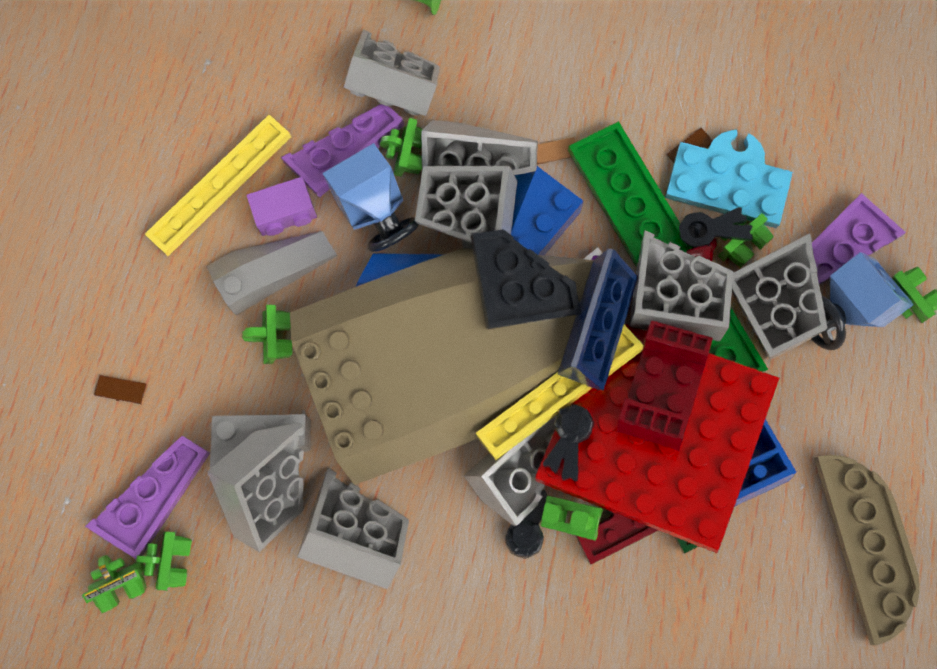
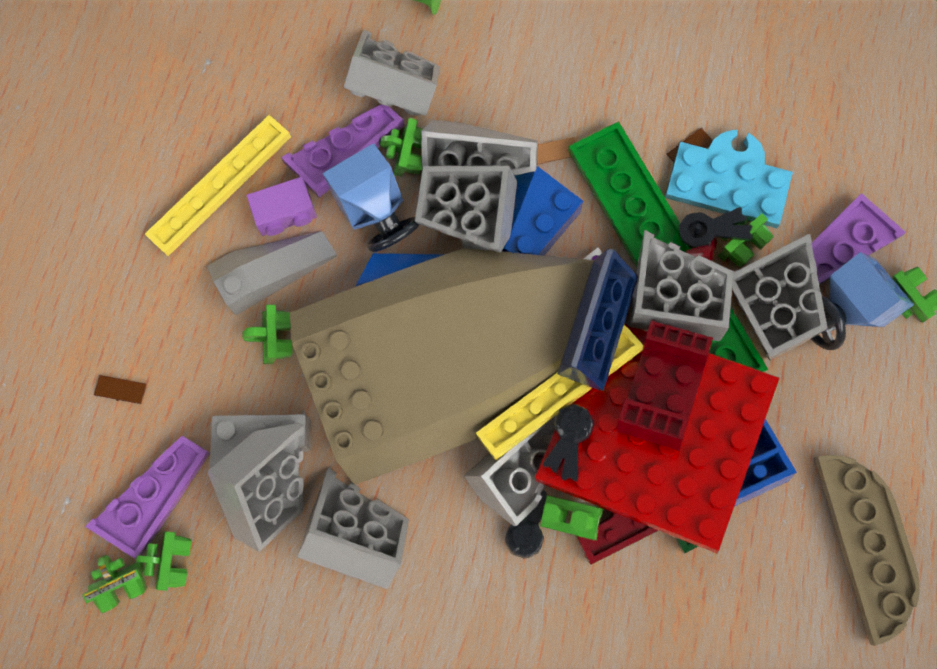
(519, 283): black plate -> none

